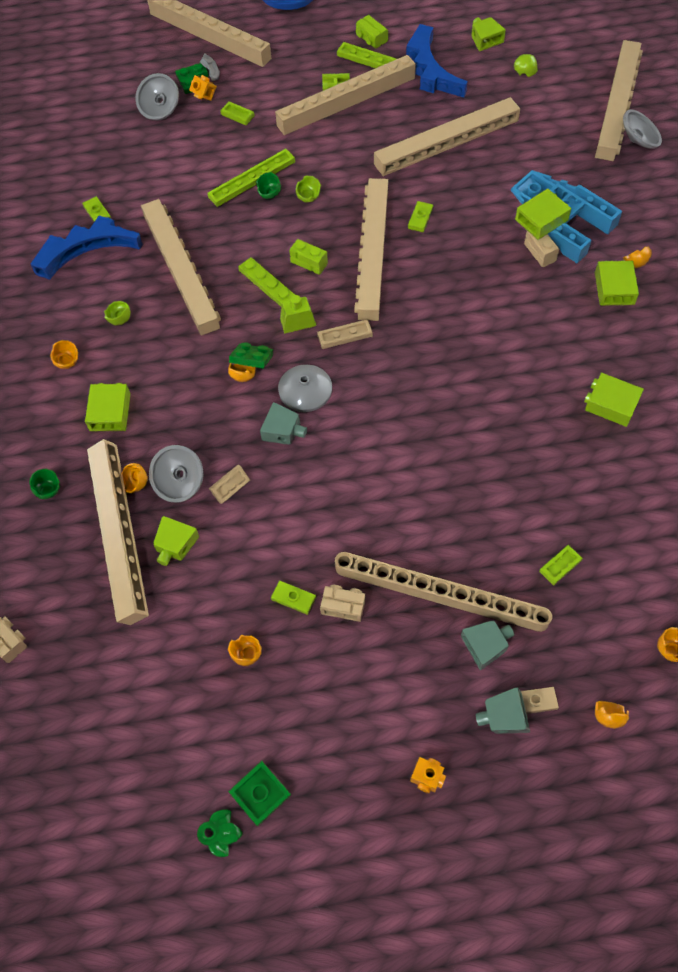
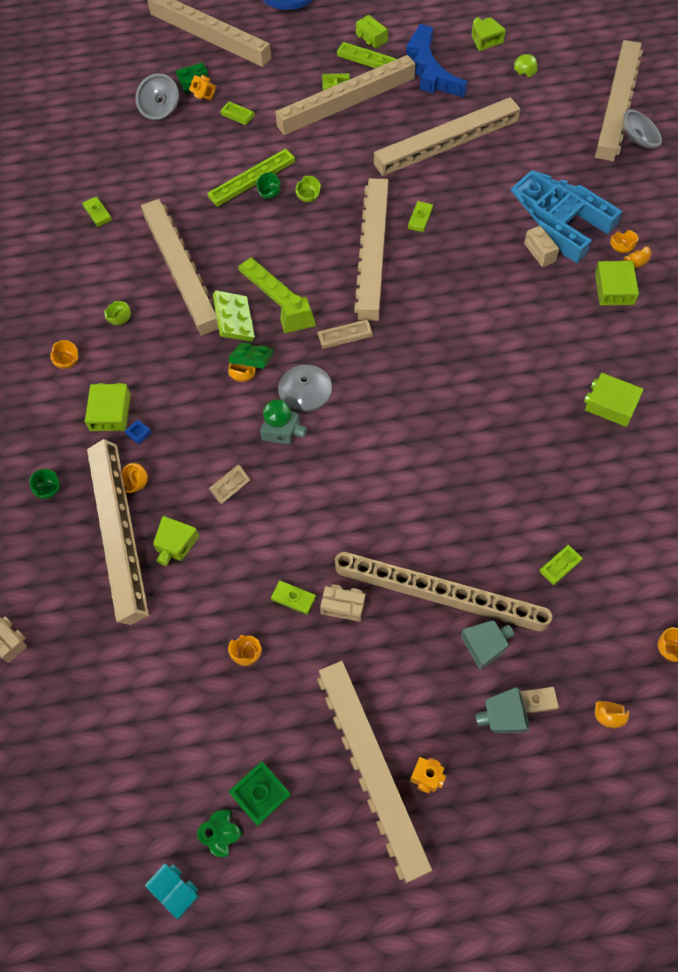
(81, 240): blue arch -> none
(138, 432): none -> blue plate
(165, 473): light grey dish -> none
(172, 890): none -> teal brick
(213, 69): light grey piece -> none
(233, 316): none -> lime plate
(277, 413): none -> green hair
(308, 256): lime brick -> none
(375, 774): none -> tan brick
(543, 214): lime brick -> none
(624, 242): none -> light orange hair

